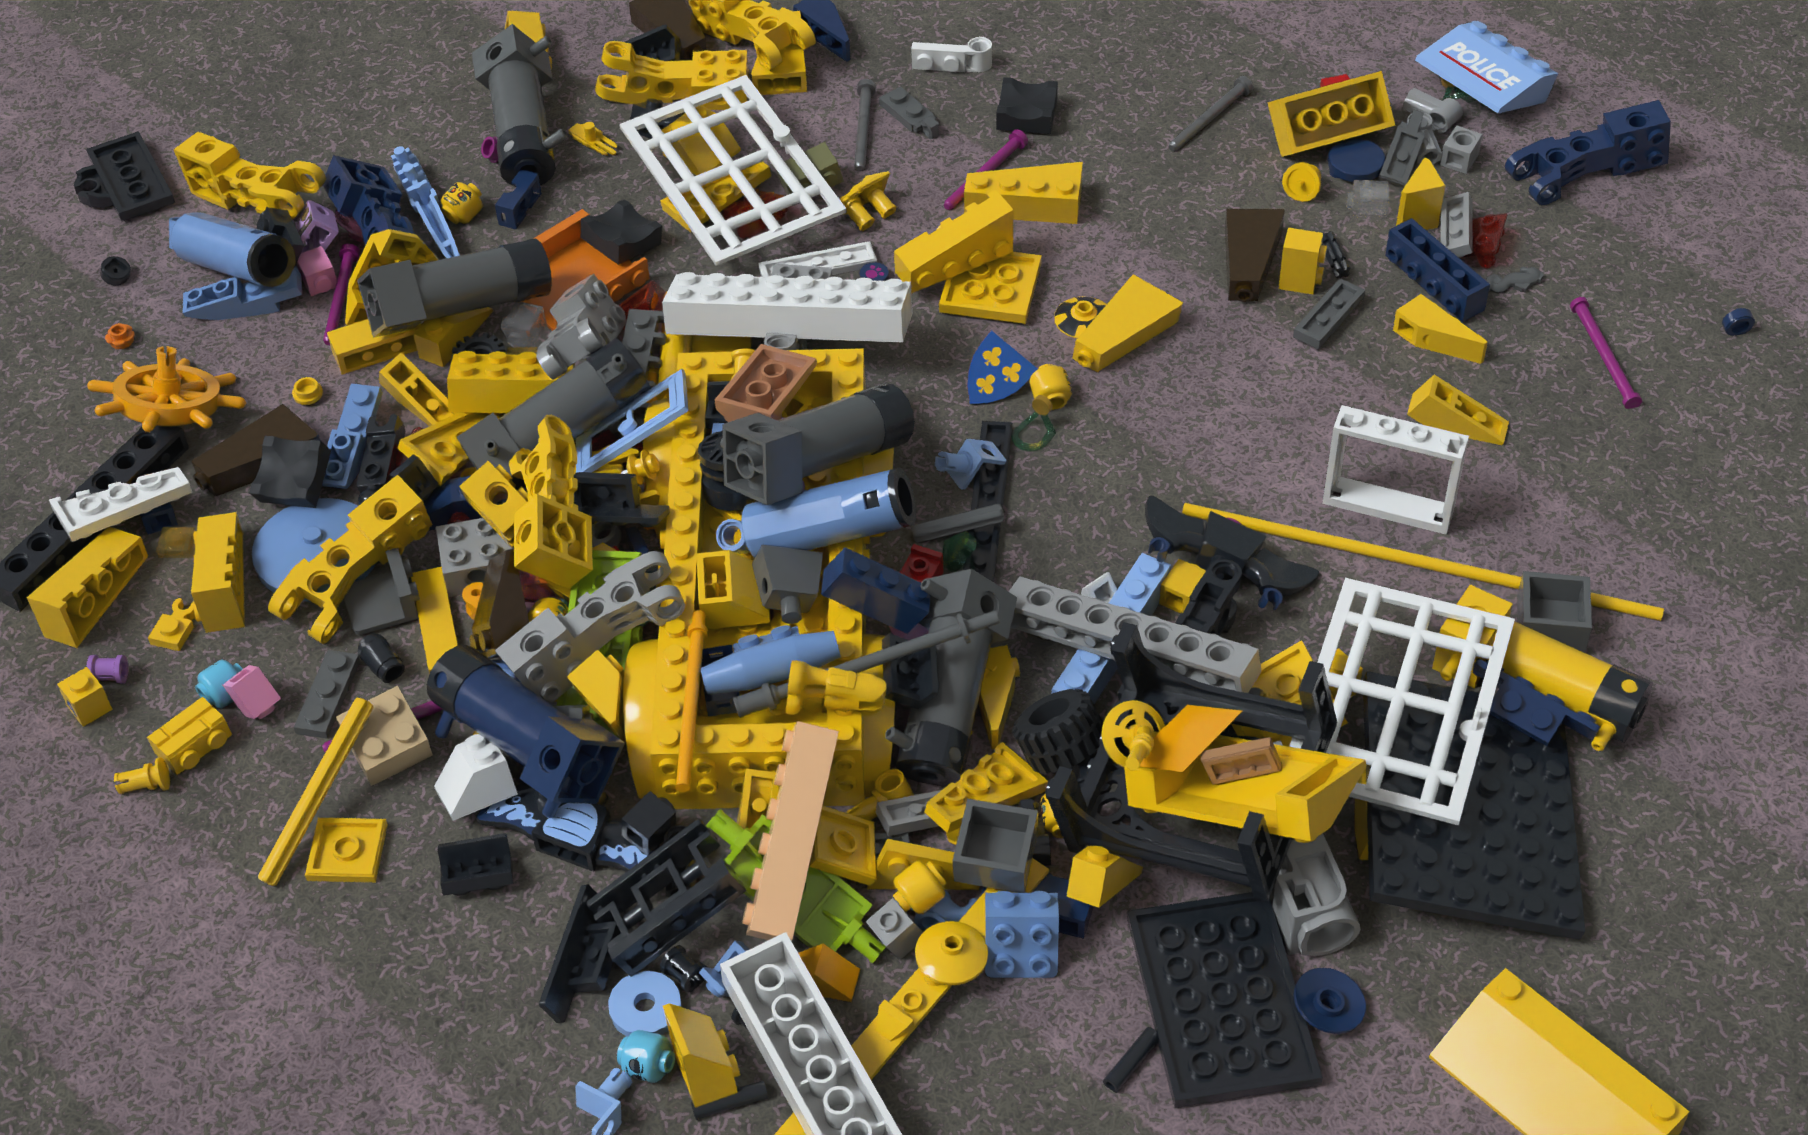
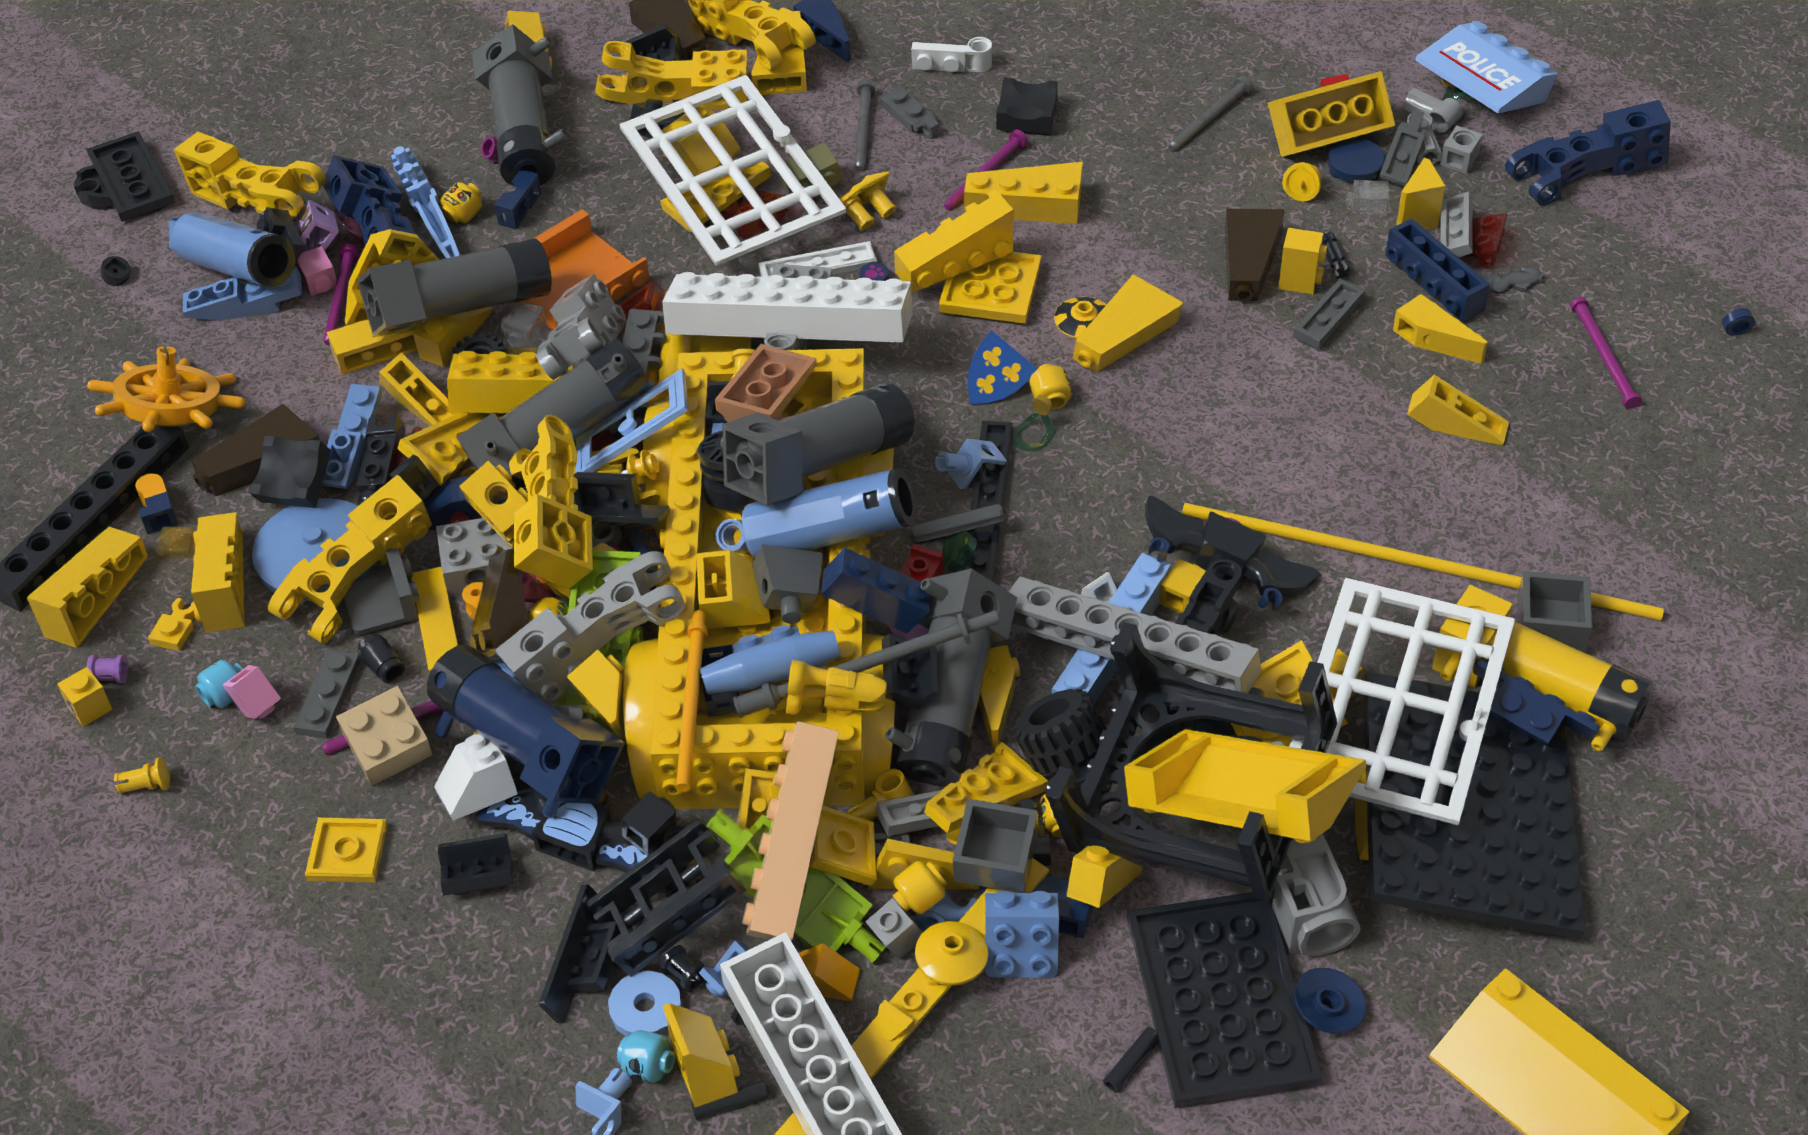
(120, 336): orange plate -> none
(120, 502): white wing -> none
(190, 736): yellow brick -> none
(307, 391): yellow plate -> none
(315, 792): yellow axle -> none
(592, 137): yellow piece -> none
(621, 232): black brick -> none
(1136, 738): yellow dish -> none
(1188, 736): light orange sticker -> none
(1241, 760): medium nougat plate -> none
(1386, 502): white window -> none

